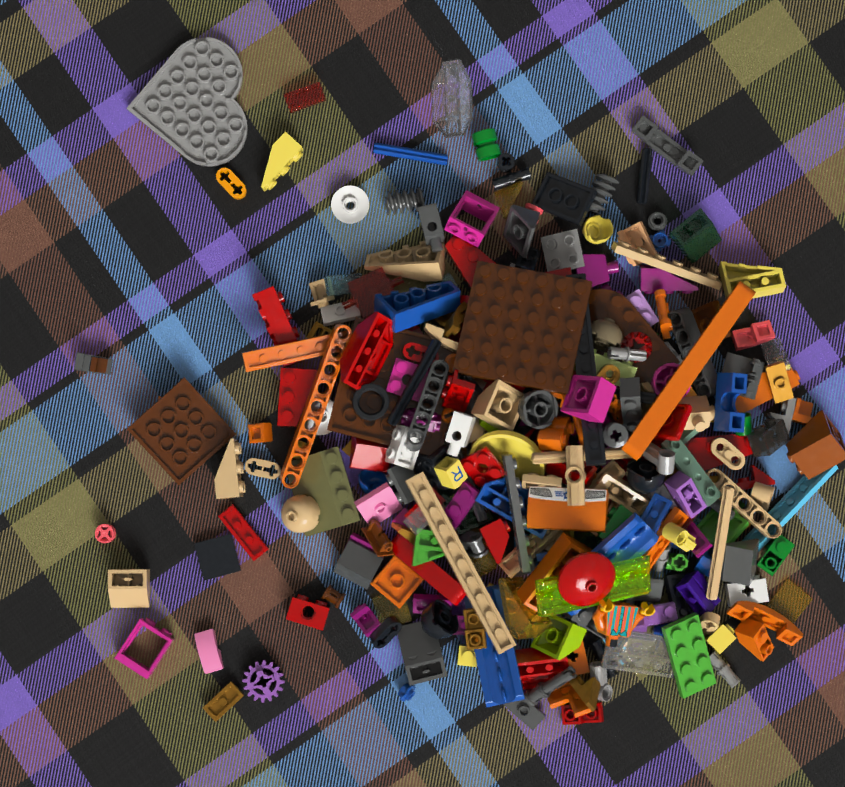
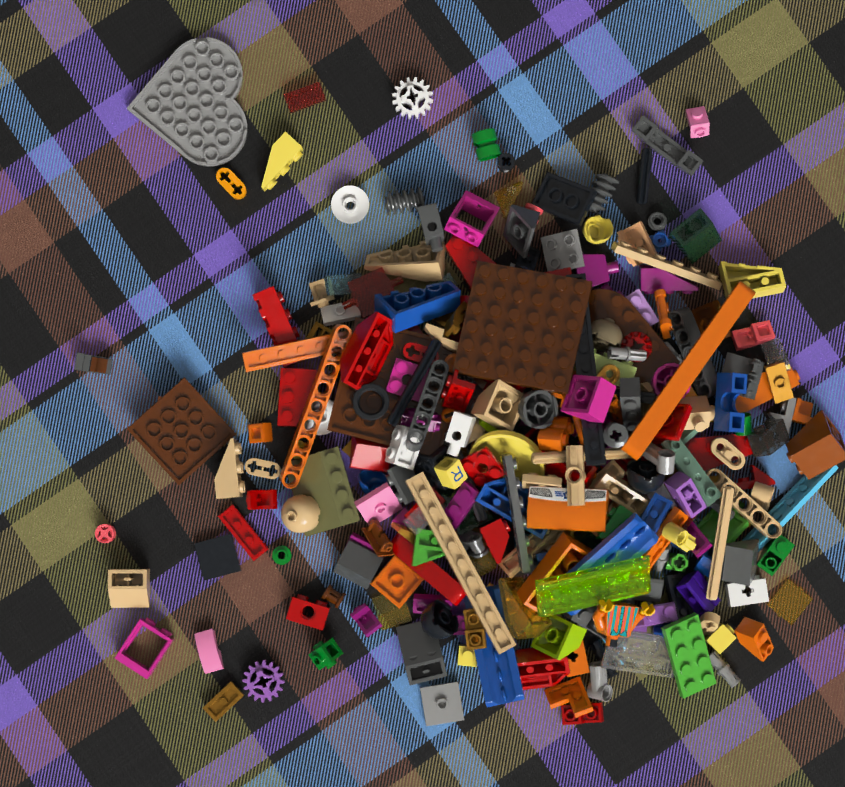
(261, 499): none -> red bracket
(286, 550): none -> green plate
(325, 654): none -> green brick
(385, 632): black beam -> none
(405, 99): none -> white gear
(406, 692): blue plate -> none
(408, 153): blue axle -> none
(442, 703): none -> light grey plate
(452, 99): clear wedge -> none
(511, 178): black pin -> none
(526, 713): dark grey plate -> none
(544, 689): dark grey pin -> none
(581, 573): red dish -> none
(587, 691): pearl gold slope -> none
(698, 122): none -> bright pink bracket
(784, 628): orange slope -> none

